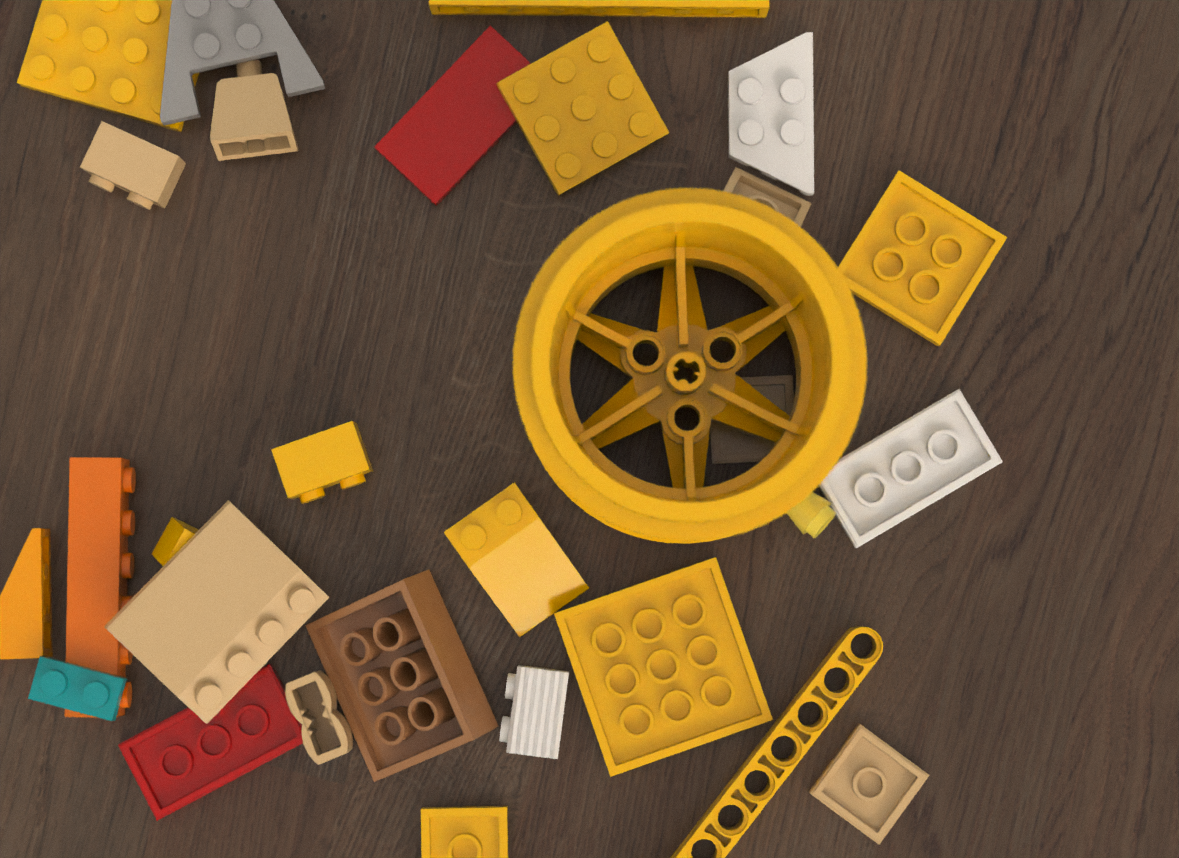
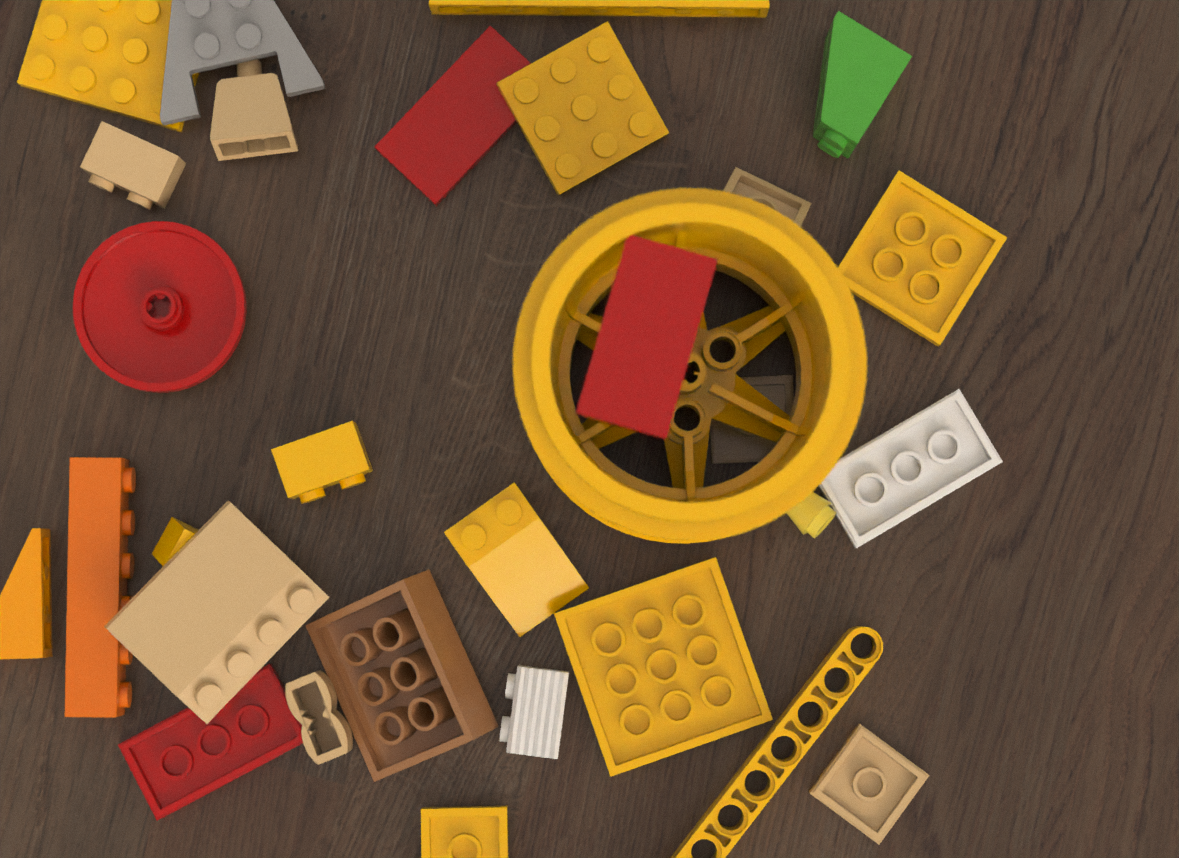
(77, 688): teal plate -> none
(159, 307): none -> red dish
(646, 336): none -> red tile
(775, 114): white wing -> none
(853, 83): none -> bright green slope

